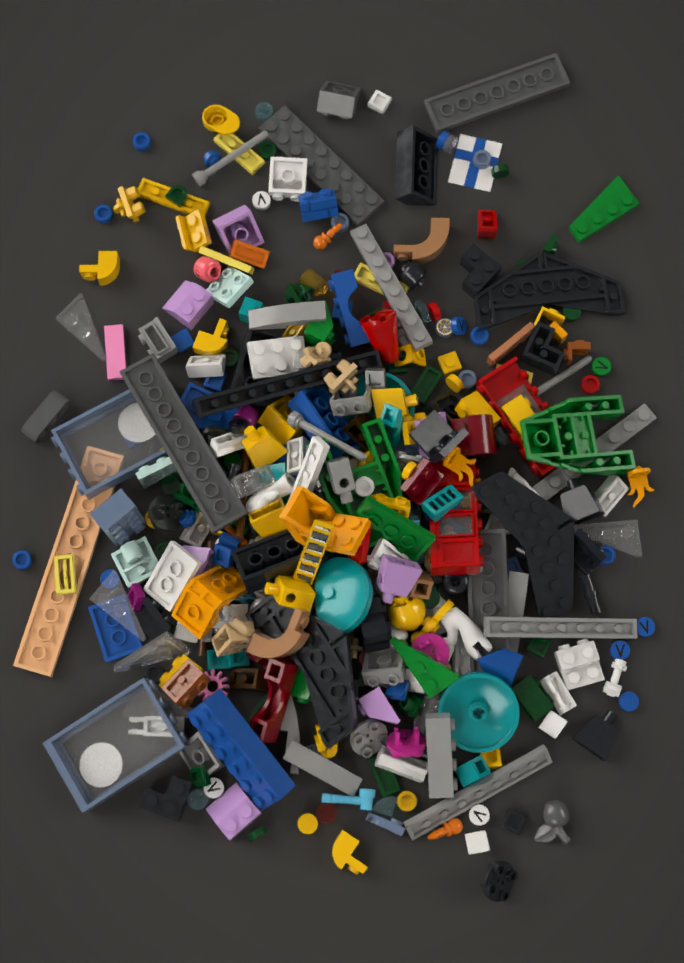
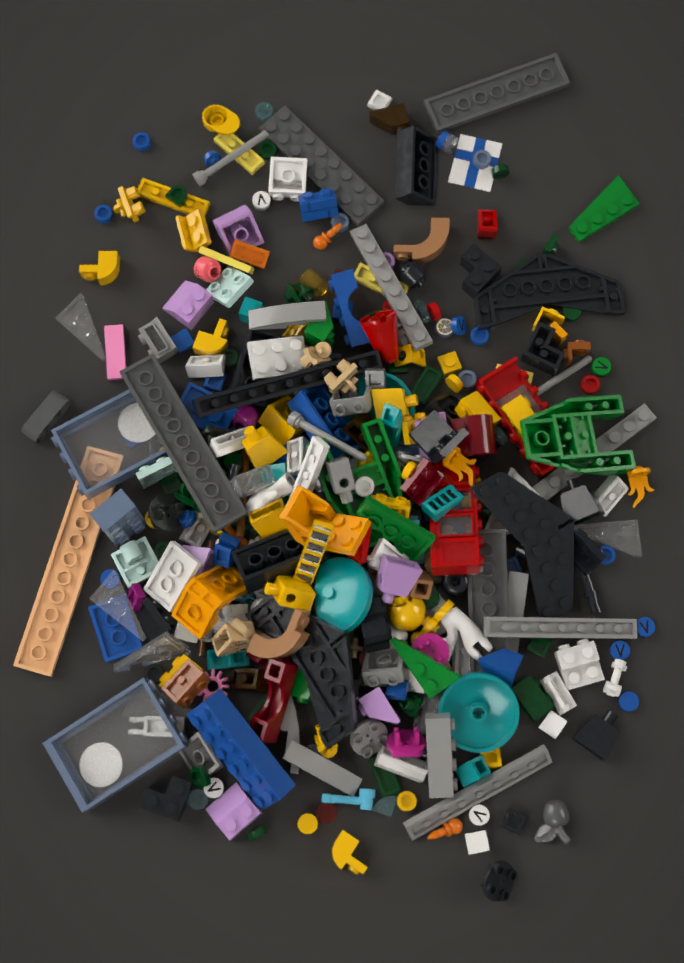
(22, 560): blue tile -> none
(71, 557): light yellow tile -> none
(237, 426): black tile -> none
(338, 99): slope -> none
(390, 119): none -> dark brown slope
(392, 825): sand blue wing -> none
(510, 344): nougat tile -> none

